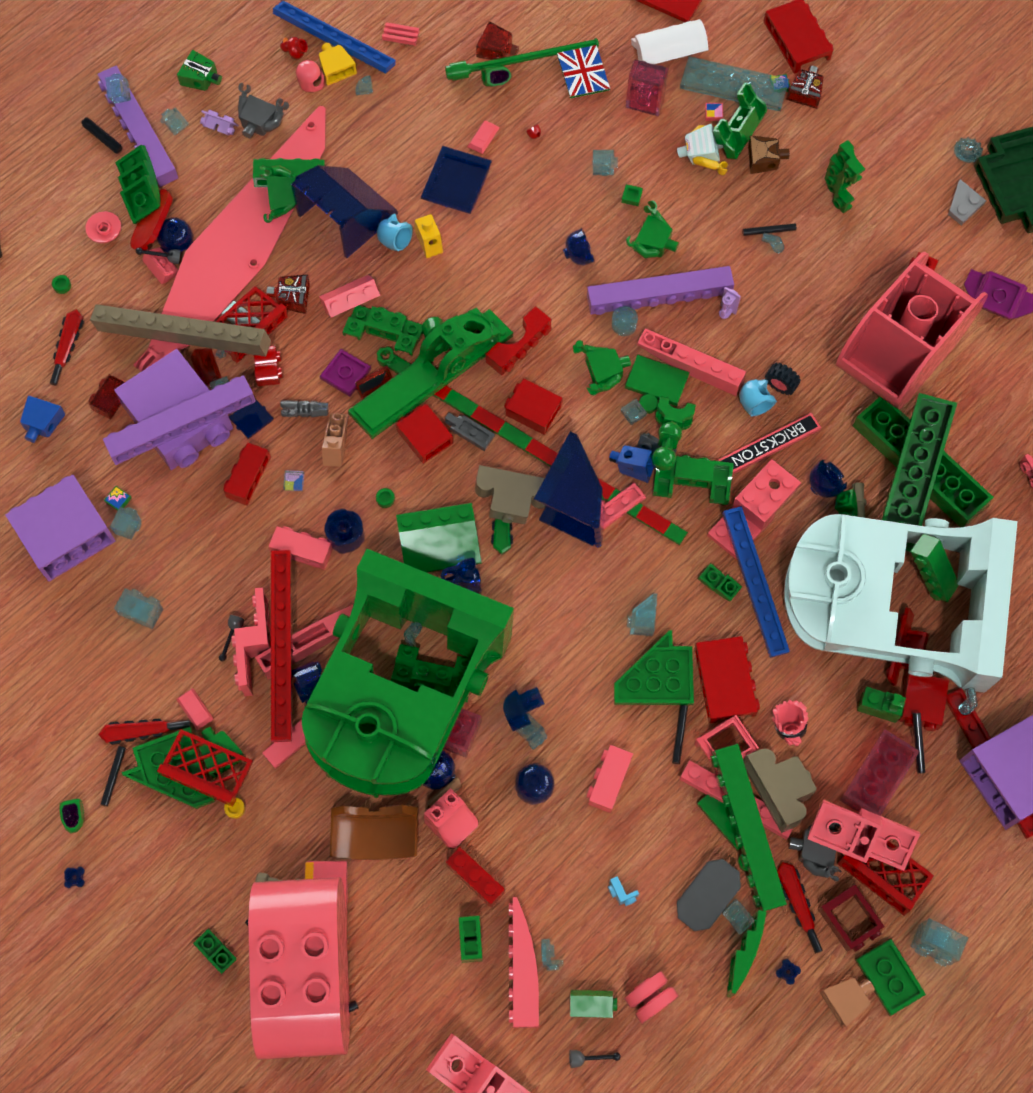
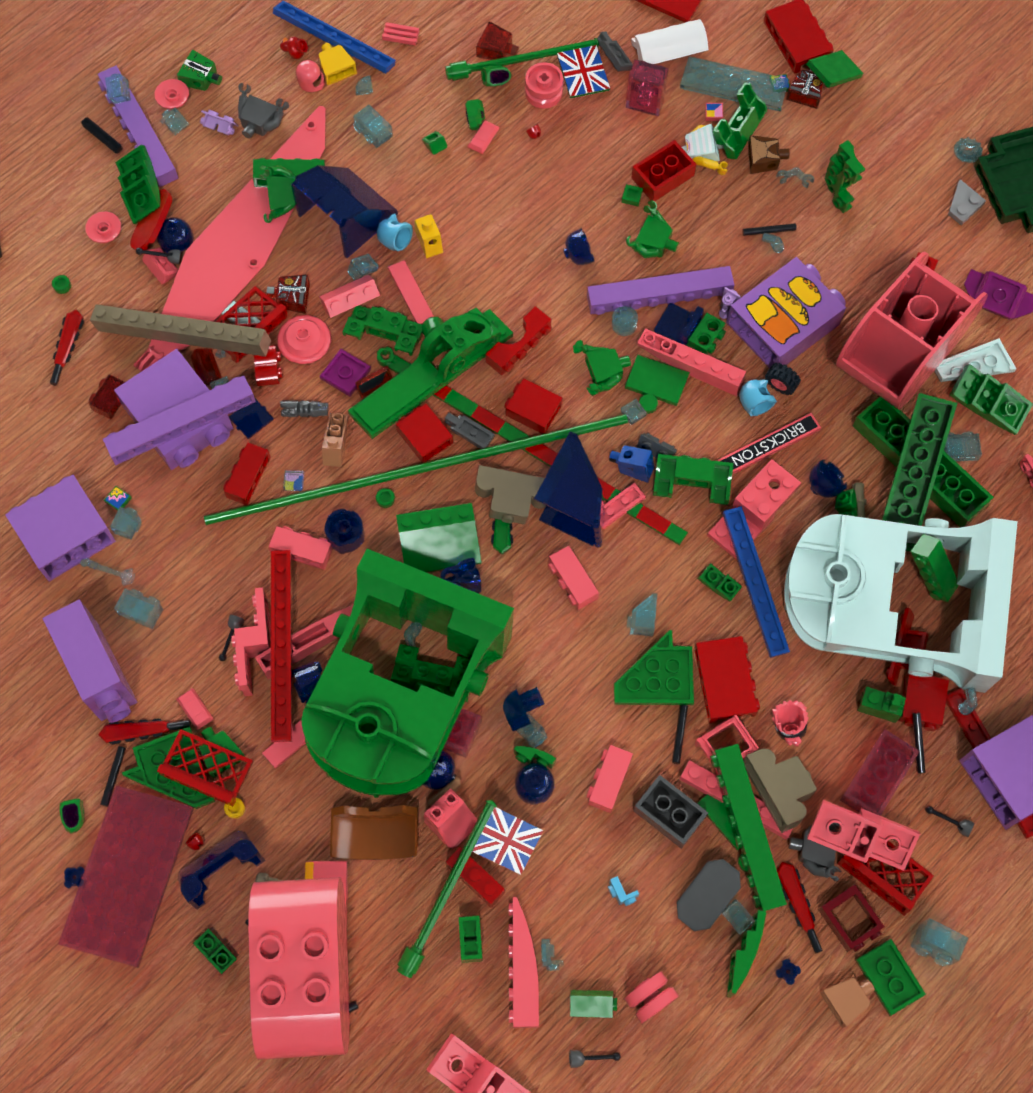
(40, 418): blue torso -> none
(90, 662): none -> medium lavender brick
(126, 576): none -> piece
(126, 876): none -> clear pink plate
(171, 88): none -> coral dish
(193, 875): none -> clear blue windscreen
(194, 840): none -> red hinge
(304, 339): none -> coral piece
(362, 266): none -> clear light blue bracket
(372, 126): none -> clear light blue brick
(410, 292): none -> coral tile
(413, 470): none -> green piece
(435, 142): none -> green slope
(456, 179): clear blue piece -> none
(474, 113): none -> green rock
(495, 837): none -> flag
(528, 754): none -> green slope
(544, 85): none -> coral wheel
(572, 578): none -> coral brick
(604, 162): clear light blue brick -> none
(614, 52): none -> dark grey hinge
(663, 171): none -> red brick
(670, 432): green piece -> none
(670, 811): none -> dark grey brick
(678, 323): none -> clear blue bracket
(703, 334): none -> green brick
(786, 313): none -> medium lavender brick
(795, 171): none -> clear light blue arm
(834, 69): none -> green tile
(963, 447): none -> clear light blue brick
(964, 826): none -> hinge
(986, 358): none -> light aqua wing
(991, 399): none -> green slope

